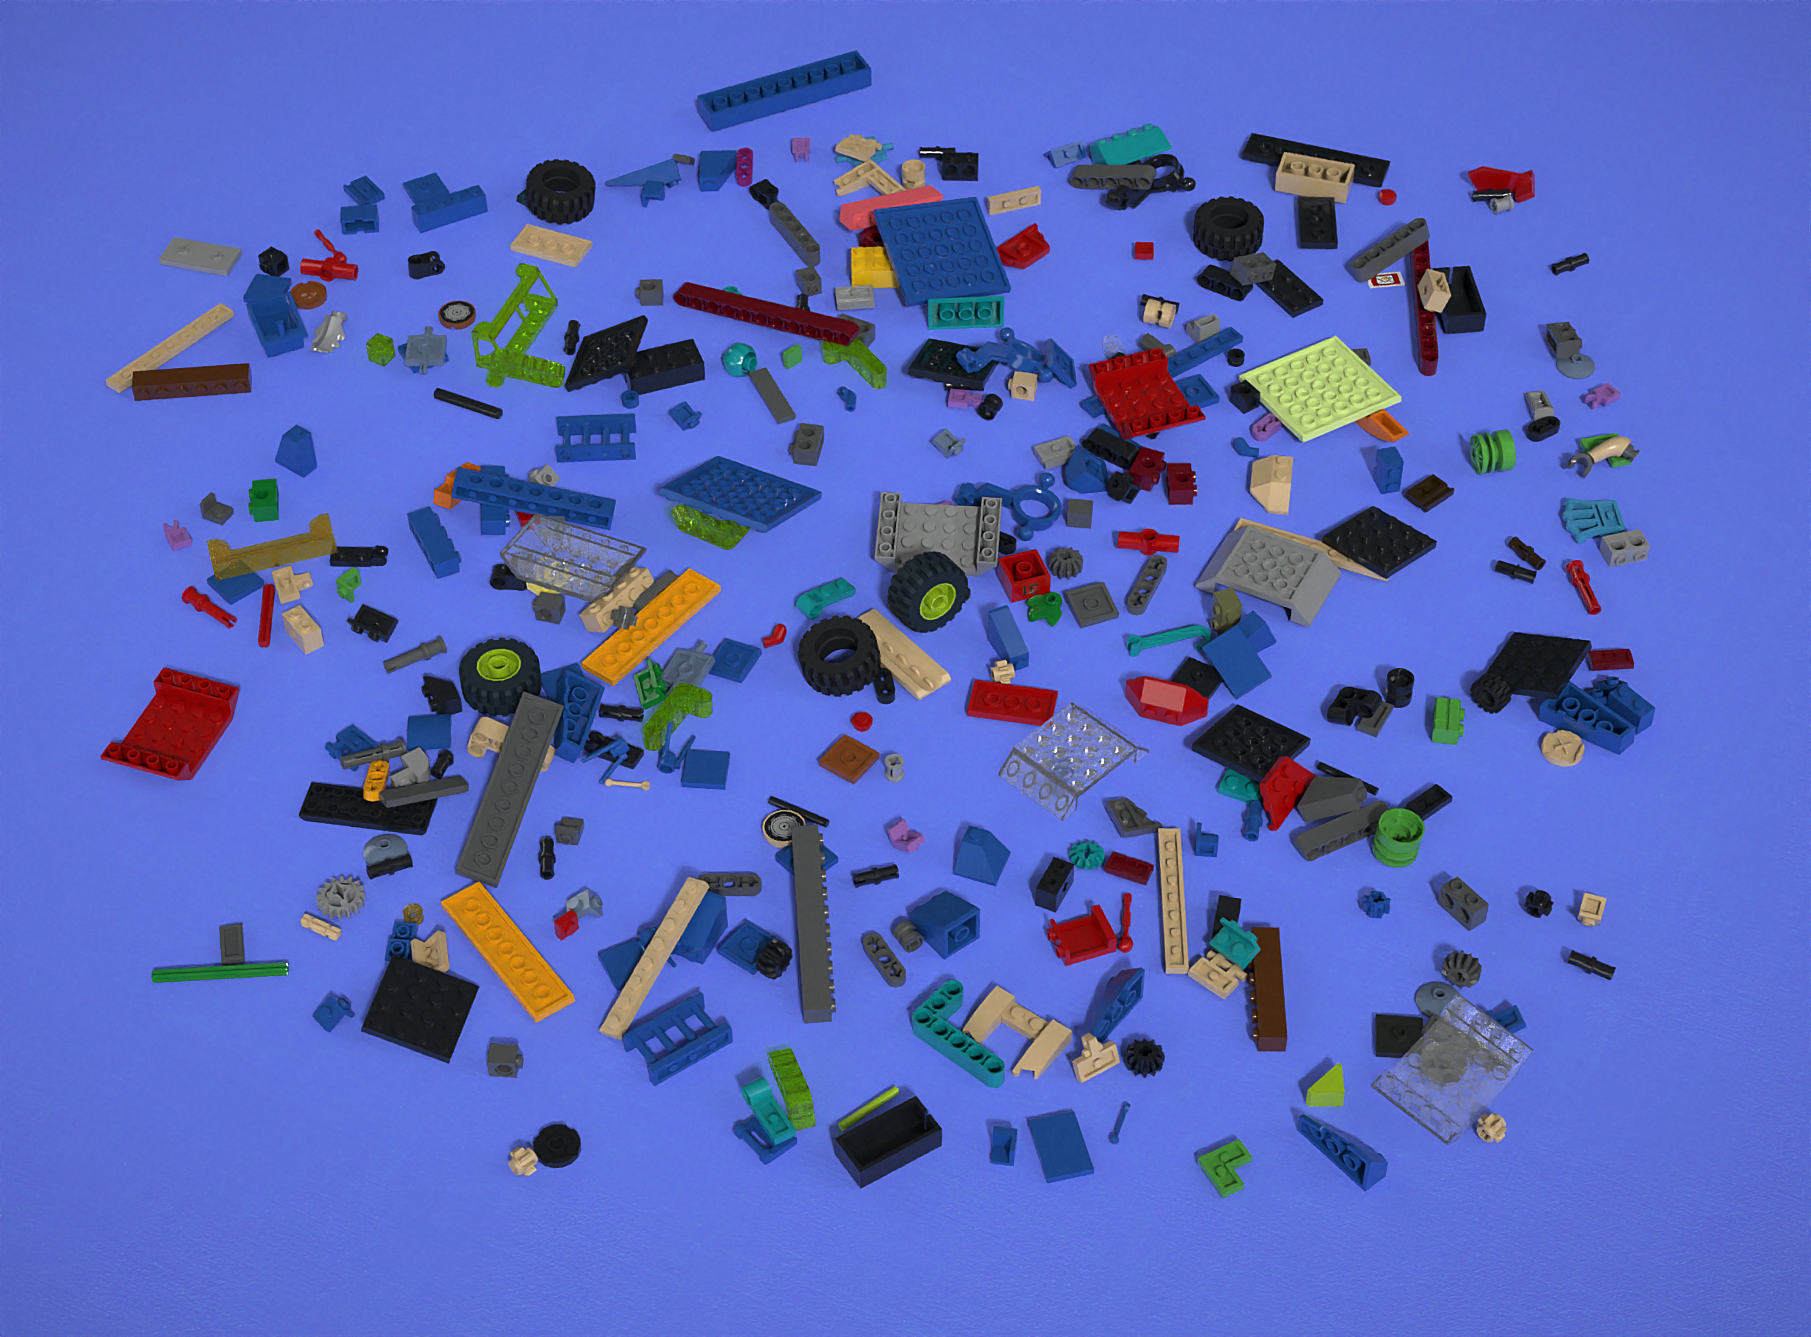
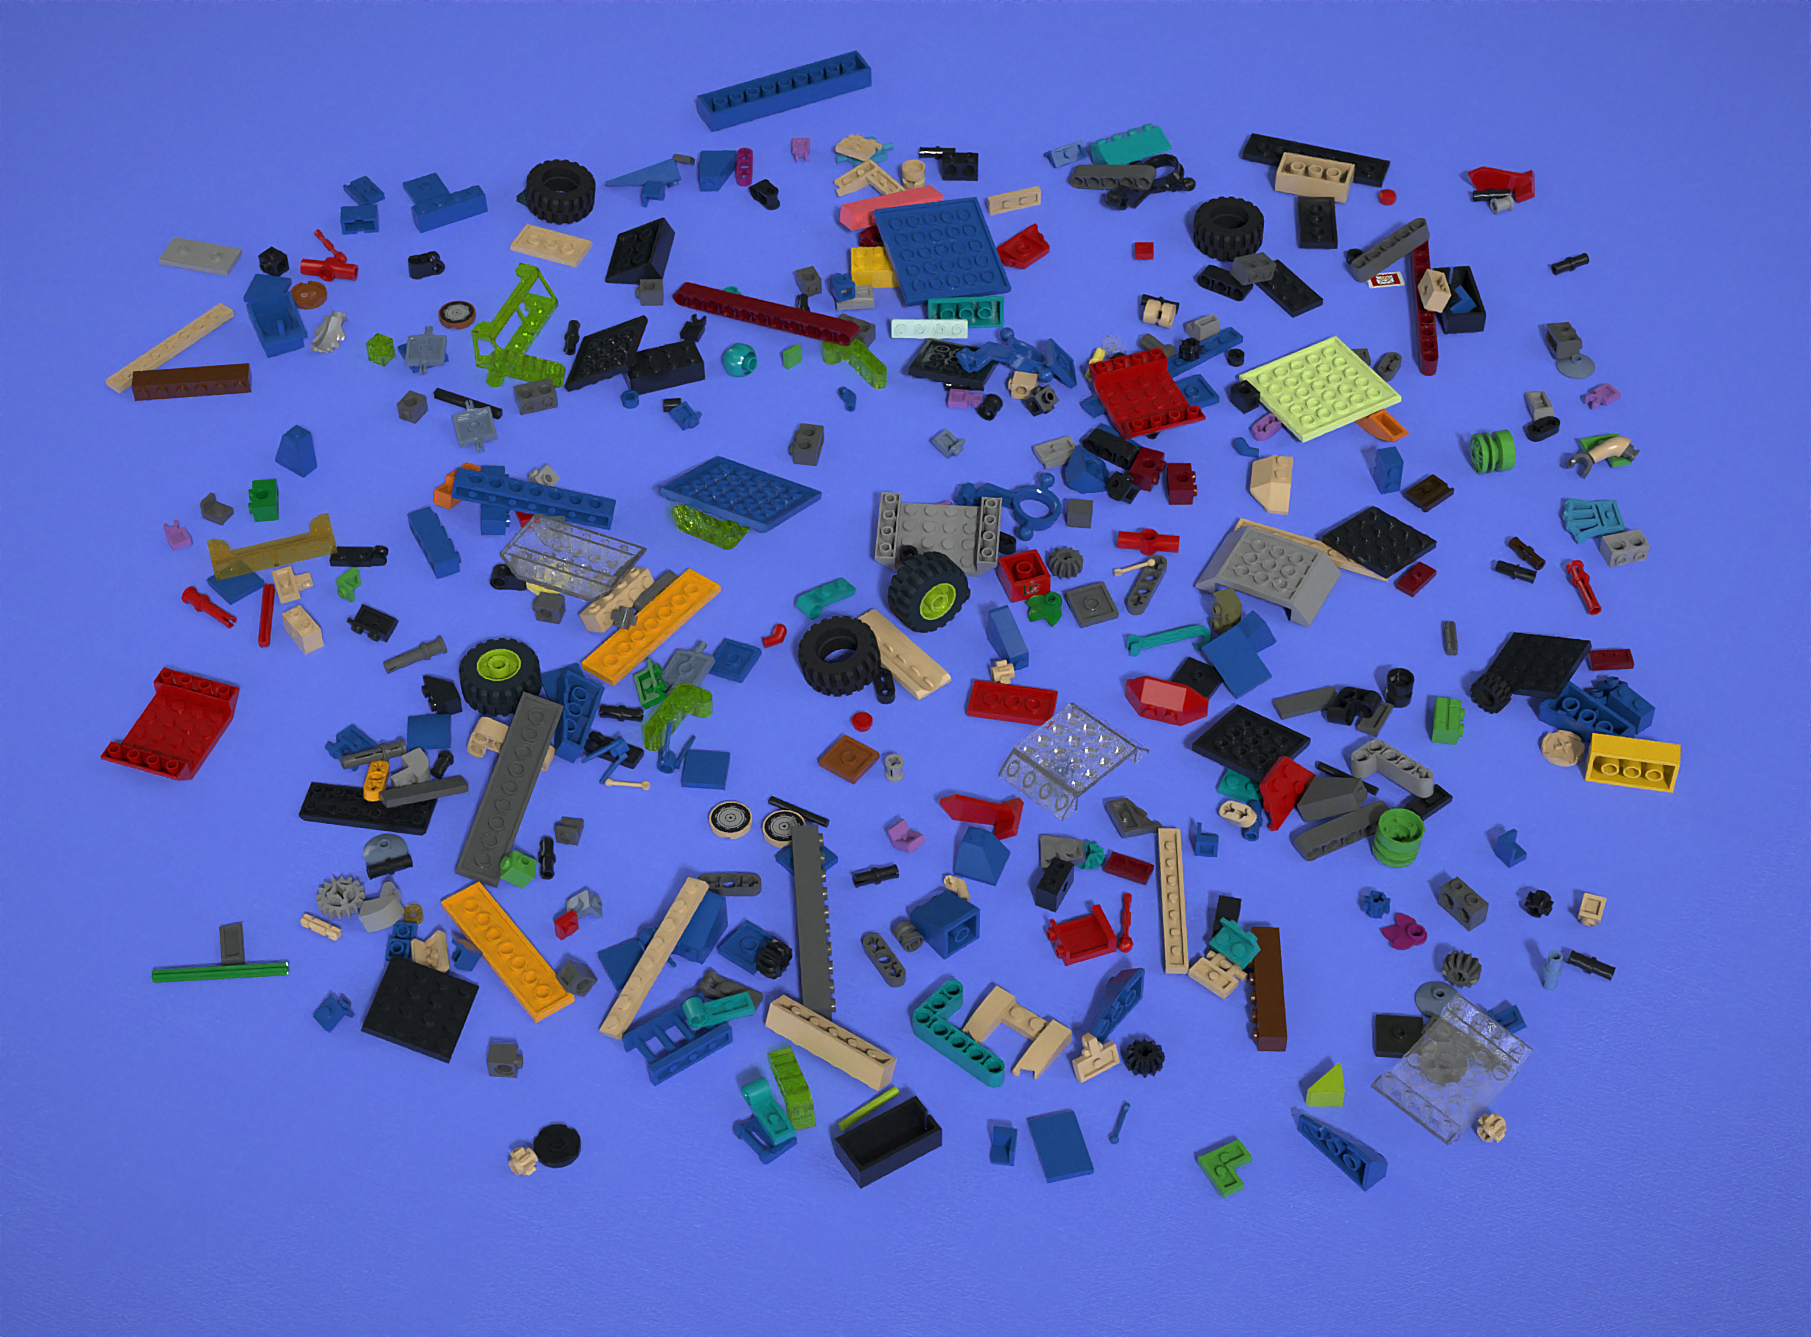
(383, 911): none -> light grey brick
(412, 407): none -> dark grey brick
(465, 955): none -> blue panel
(474, 426): none -> sand blue plate
(518, 869): none -> bright green brick
(535, 396): none -> dark grey brick
(576, 978): none -> dark grey brick
(596, 425): blue fence -> none
(641, 253): none -> black slope
(671, 403): none -> black hinge
(694, 329): none -> black plate
(717, 1011): none -> teal plate
(725, 988): none -> dark grey plate
(730, 820): none -> tile
(772, 395): dark grey tile -> none
(795, 234): dark grey beam -> none
(831, 1042): none -> tan brick
(841, 282): none -> blue brick
(905, 550): none -> black bush
(929, 328): none -> light aqua bracket
(958, 886): none -> tan arm
(1003, 816): none -> red piece
(1041, 400): none -> black brick
(1063, 848): none -> flat silver wing
(1098, 356): none -> light yellow axle
(1118, 572): none -> tan hinge
(1190, 349): none -> black gear
(1235, 817): none -> tan beam
(1305, 702): none -> dark grey tile
(1352, 254): none -> black bush
(1391, 368): none -> dark grey beam
(1393, 764): none -> light grey beam
(1405, 933): none -> magenta plate
(1416, 579): none -> dark red plate
(1451, 638): none -> dark grey axle
(1463, 303): none -> blue panel
(1508, 850): none -> blue panel
(1552, 970): none -> medium blue pin
(1632, 762): none -> yellow brick

